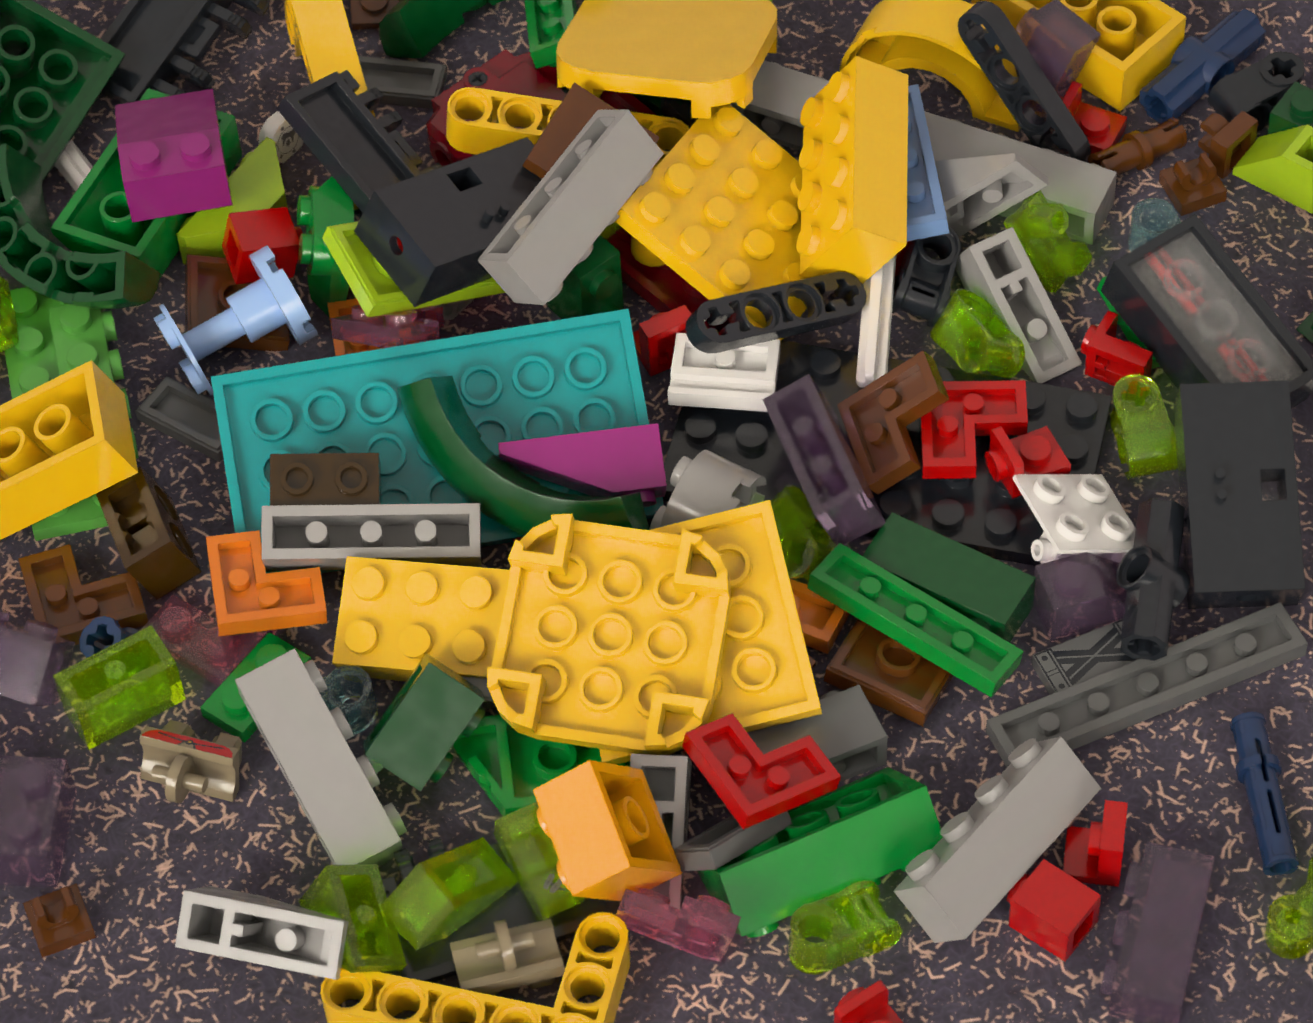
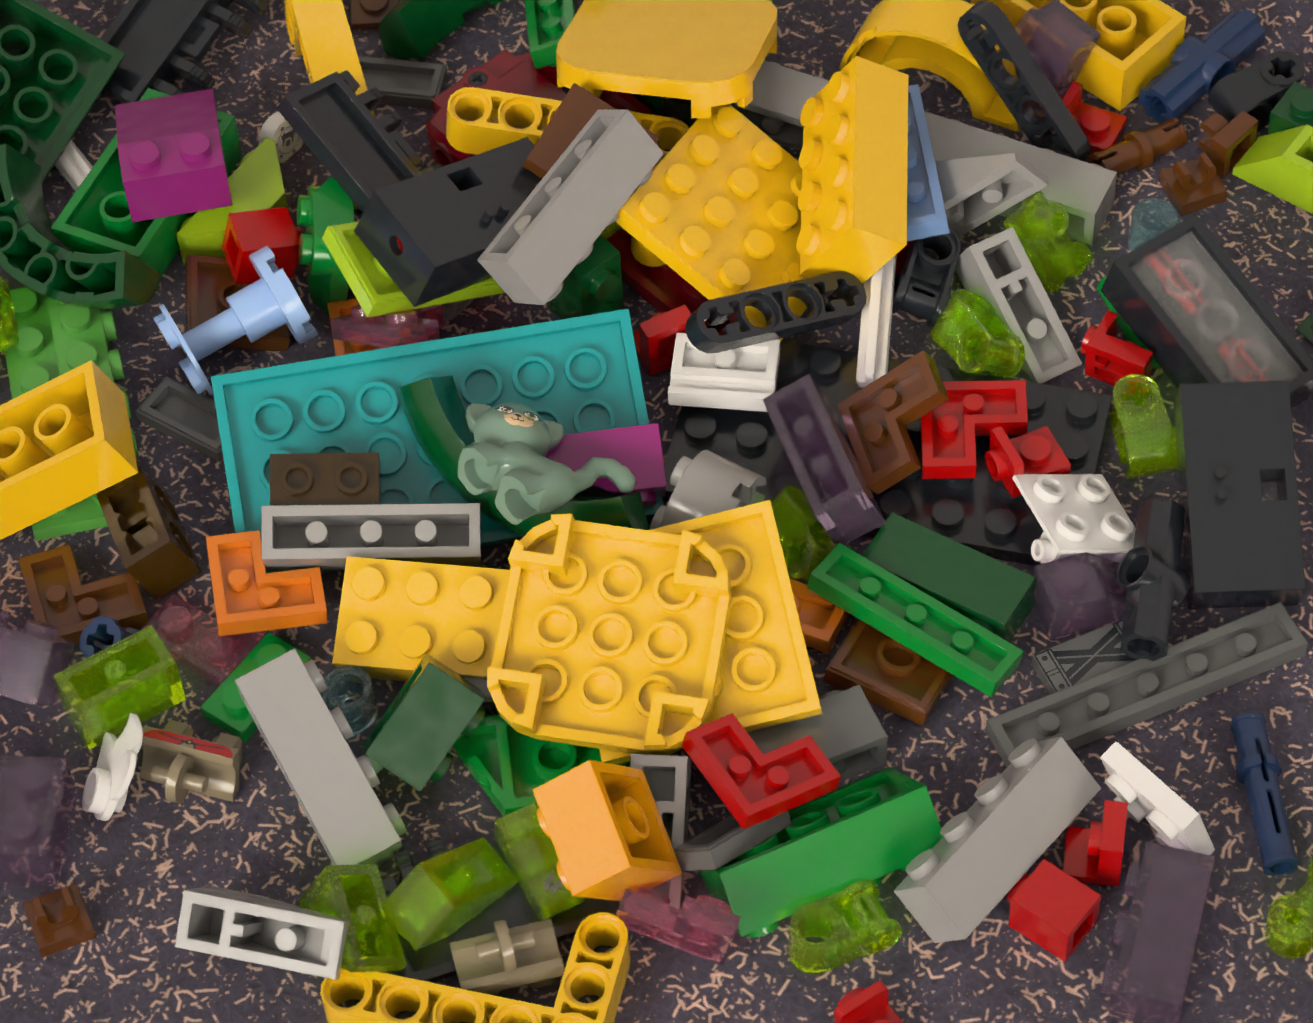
(109, 781): none -> white plate
(512, 460): none -> sand green animal
(1150, 798): none -> white plate

